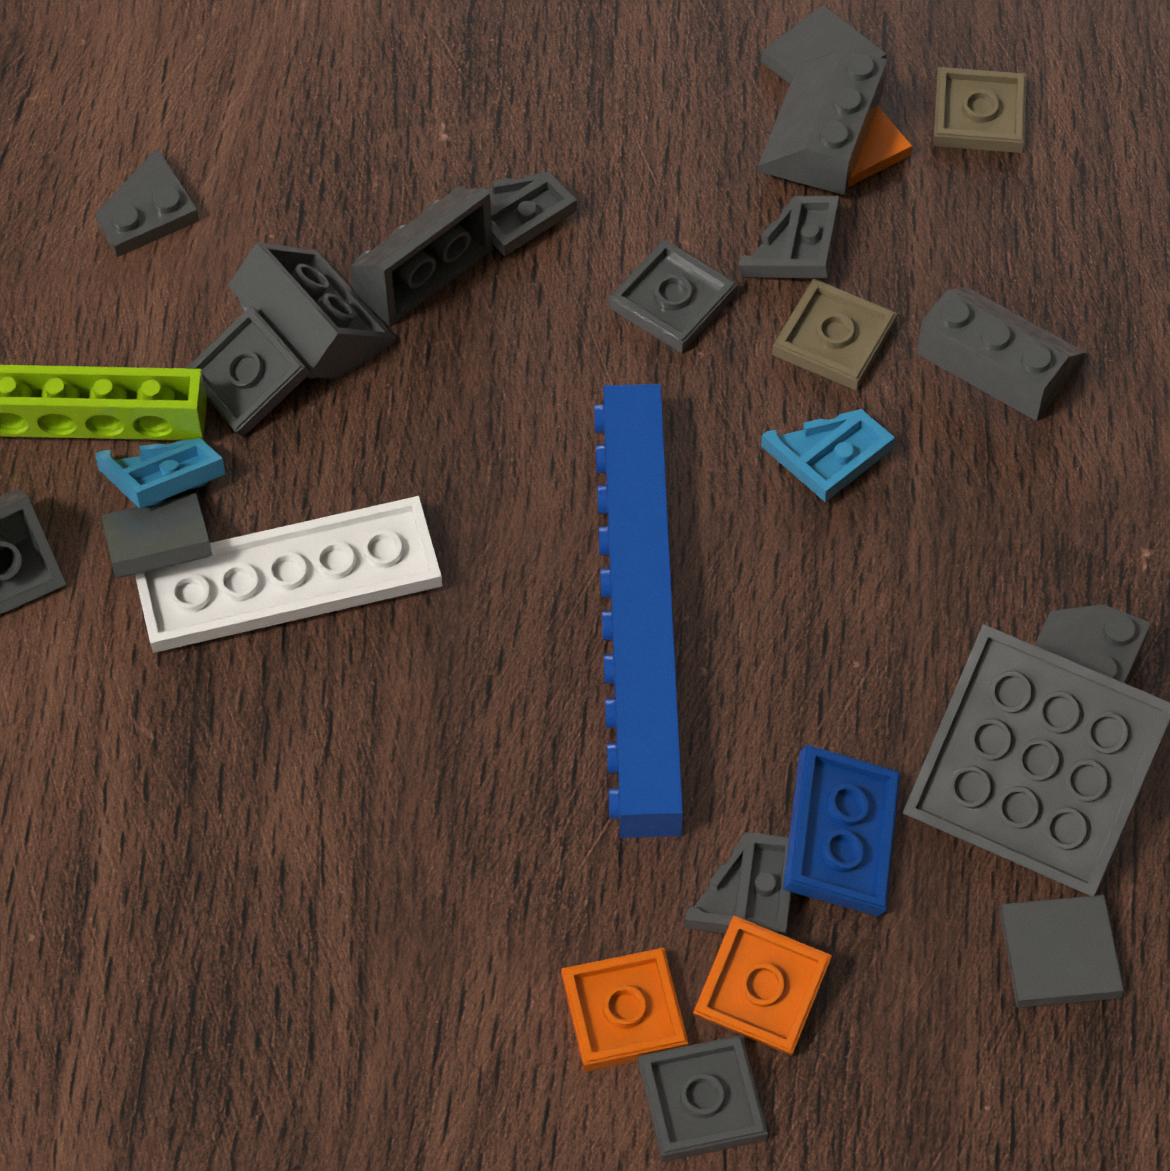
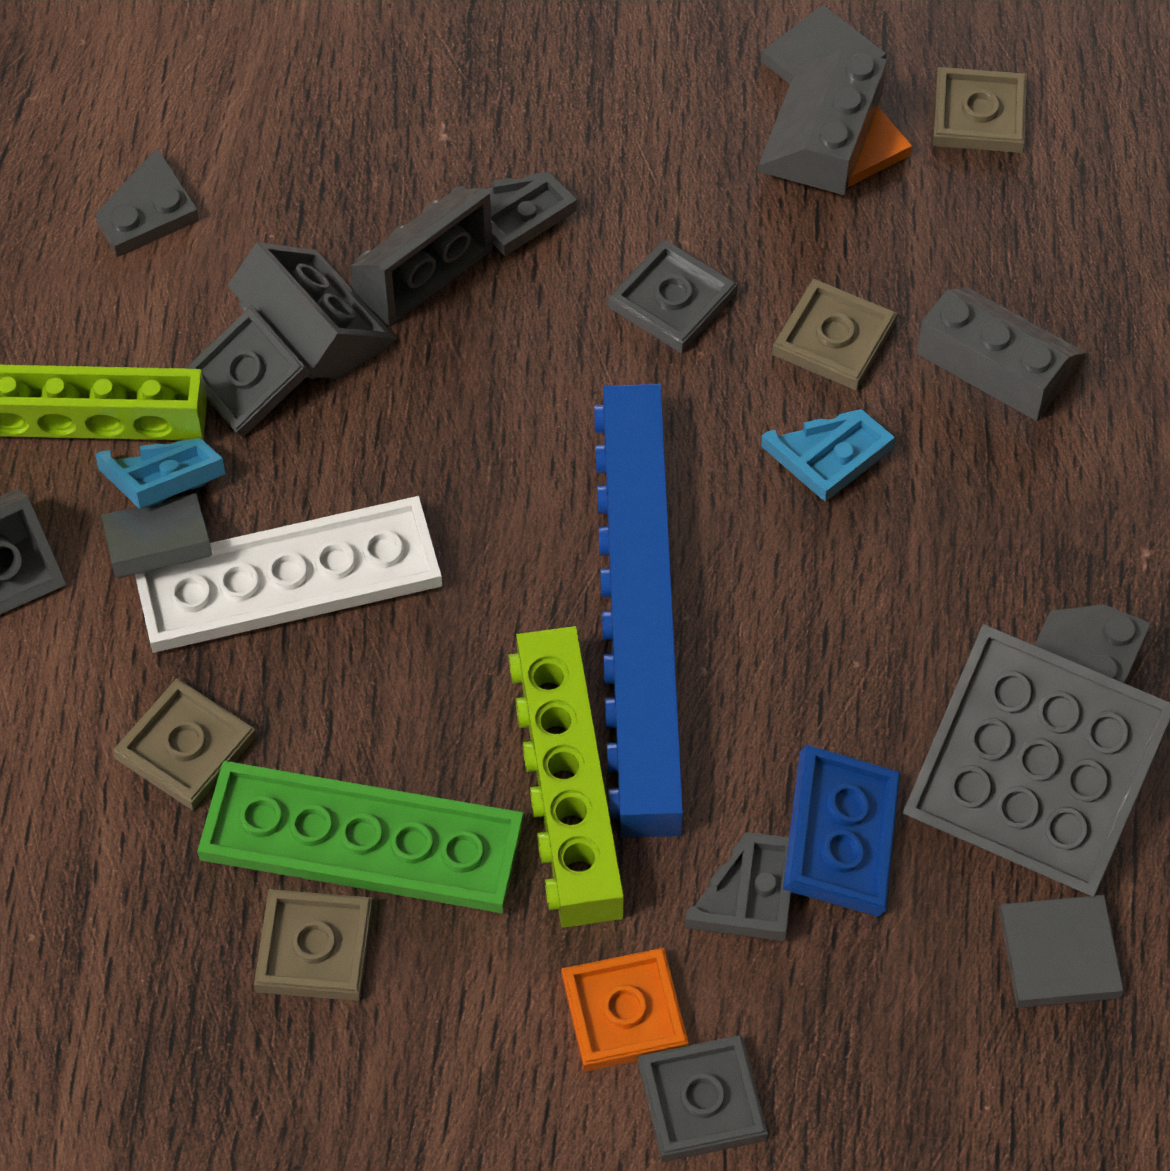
(184, 743): none -> dark tan tile
(313, 945): none -> dark tan tile
(361, 836): none -> bright green plate
(596, 892): none -> lime brick
(762, 985): orange tile -> none
(798, 242): dark grey wing -> none

